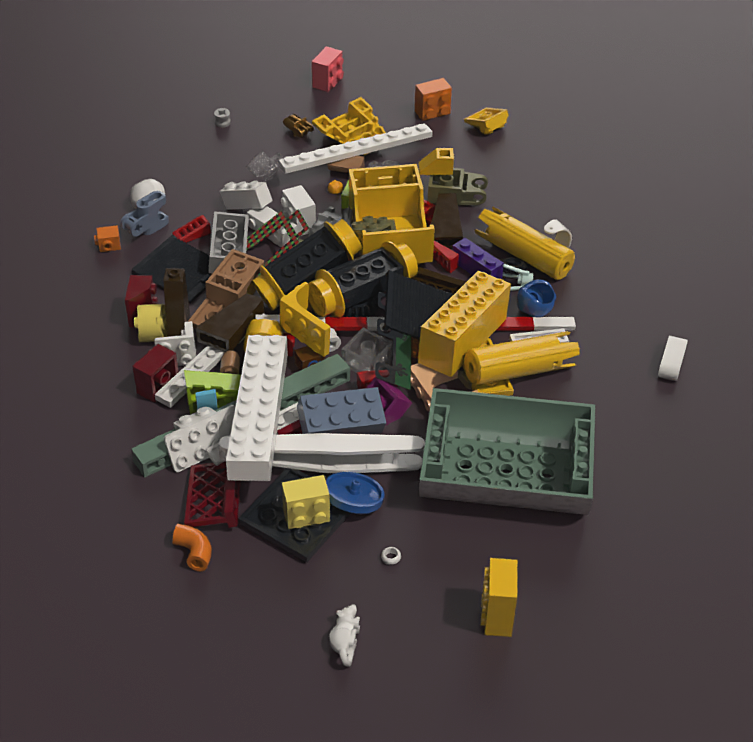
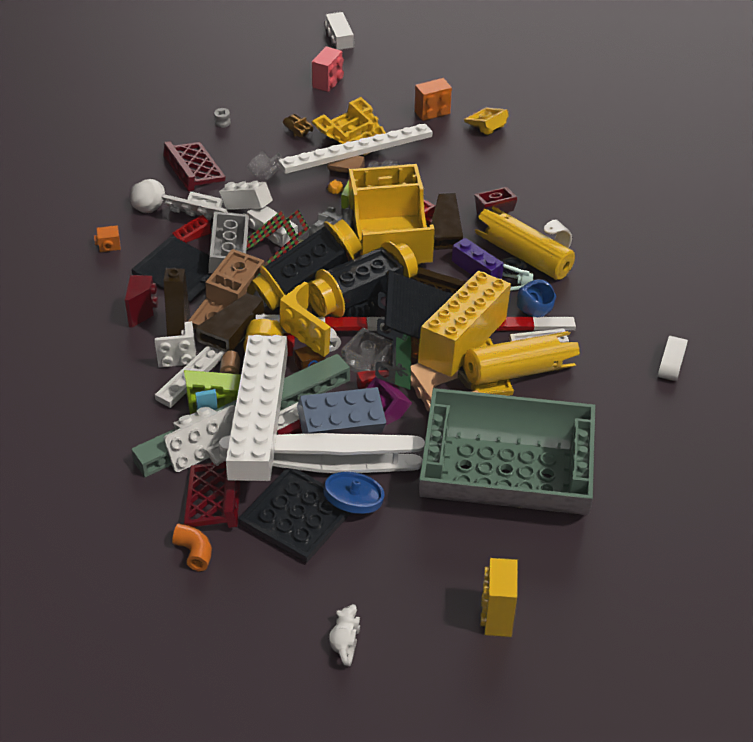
(147, 217): sand blue piece -> none
(150, 322): light yellow brick -> none
(154, 371): dark red brick -> none
(182, 167): none -> dark red fence
(195, 204): none -> white bracket
(295, 199): white brick -> none
(306, 502): light yellow brick -> none
(339, 30): none -> white brick
(373, 224): olive bracket -> none
(391, 561): white piece -> none
(437, 162): yellow slope -> none
(445, 257): red slope -> none
(460, 183): olive brick -> none
(500, 198): none -> dark red slope

